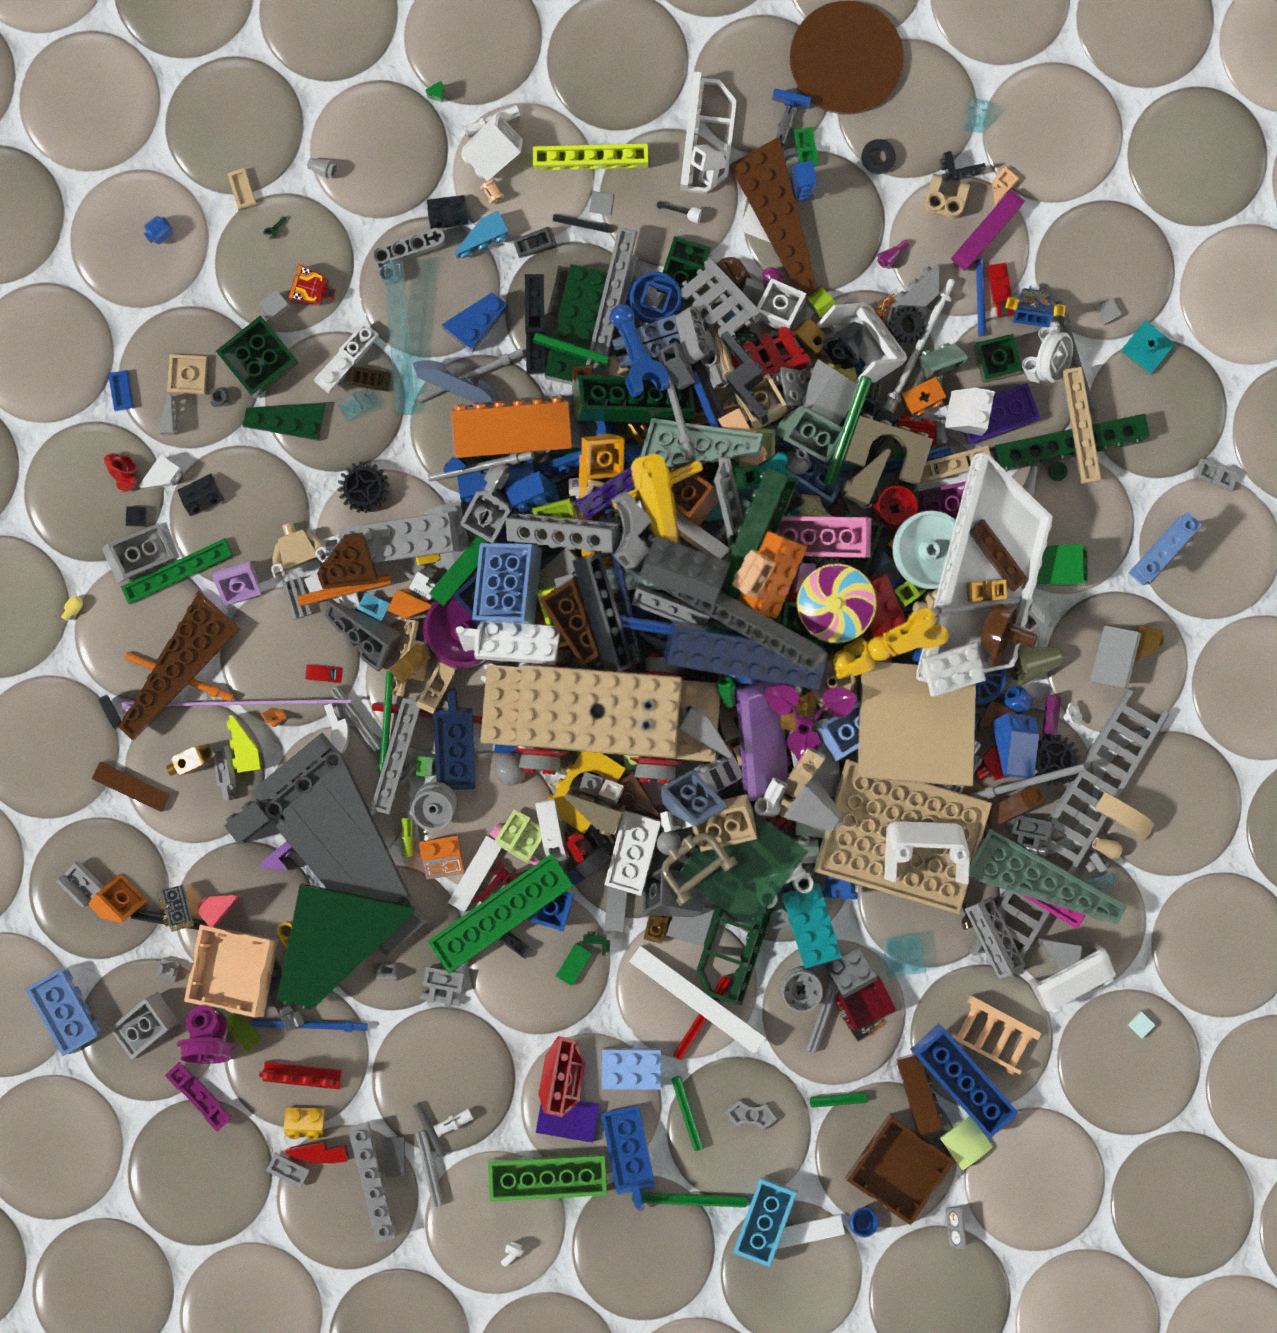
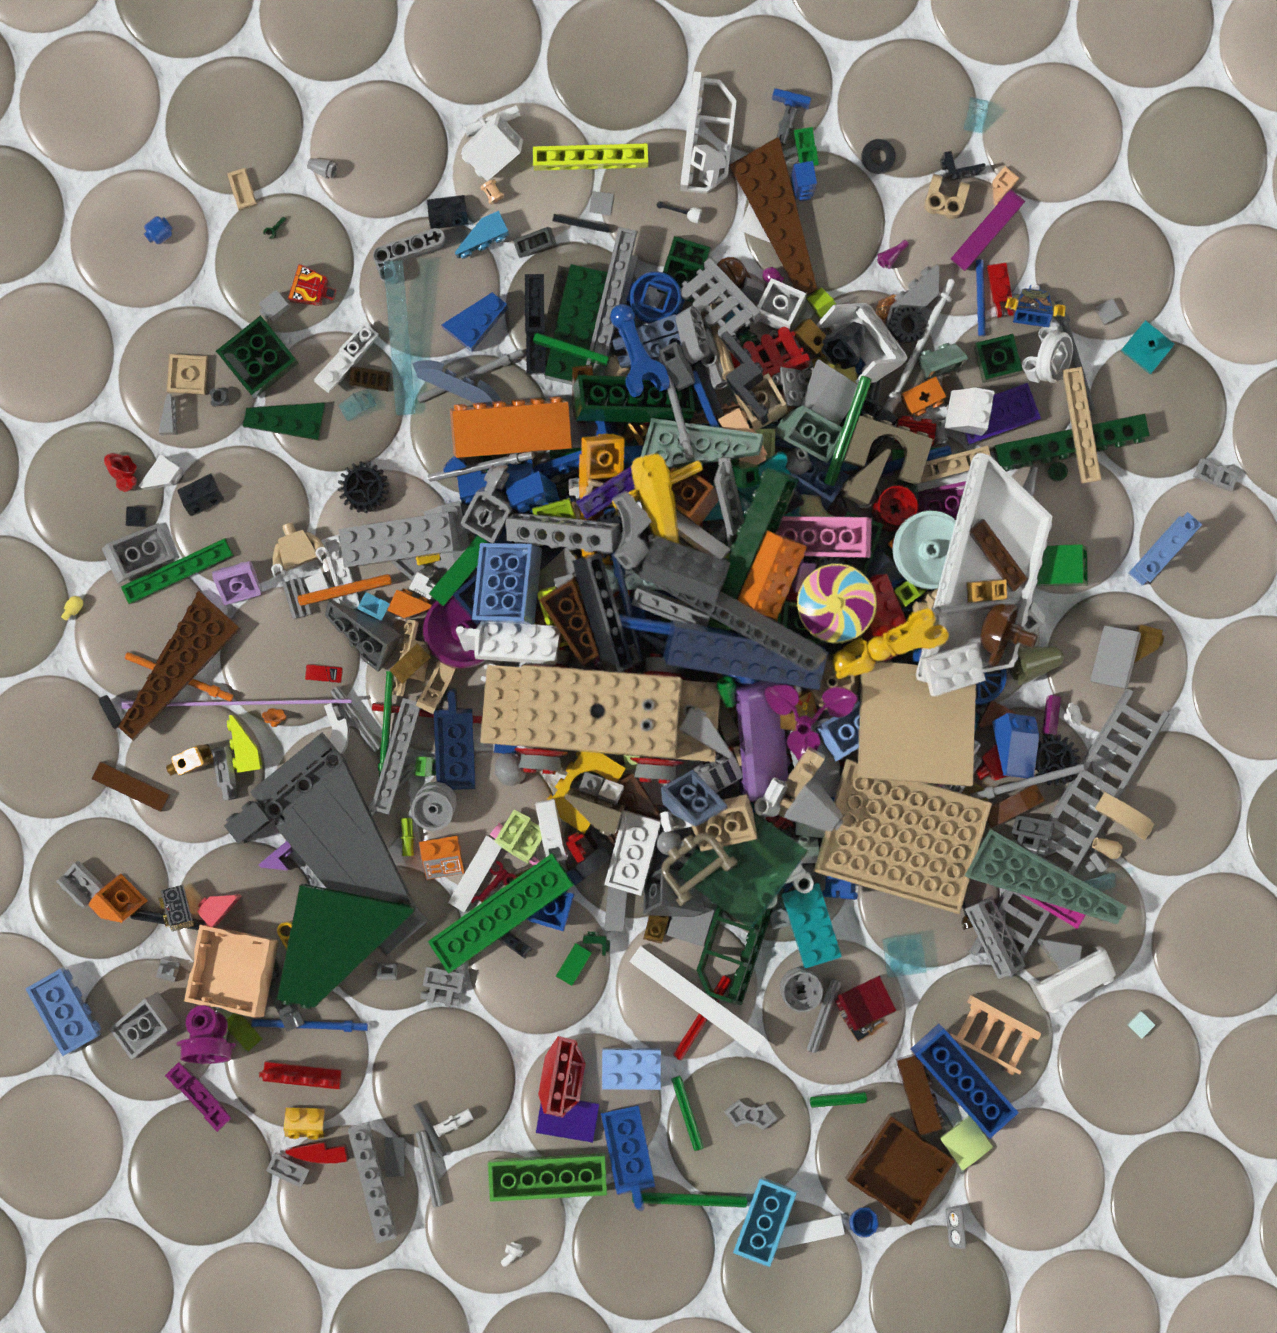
(121, 390): blue tile -> none
(348, 564): reddish brown plate -> none
(436, 91): green slope -> none
(753, 573): light nougat brick -> none
(846, 57): reddish brown tile -> none
(851, 972): dark grey plate -> none
(904, 835): white windscreen -> none
(1018, 700): blue head -> none

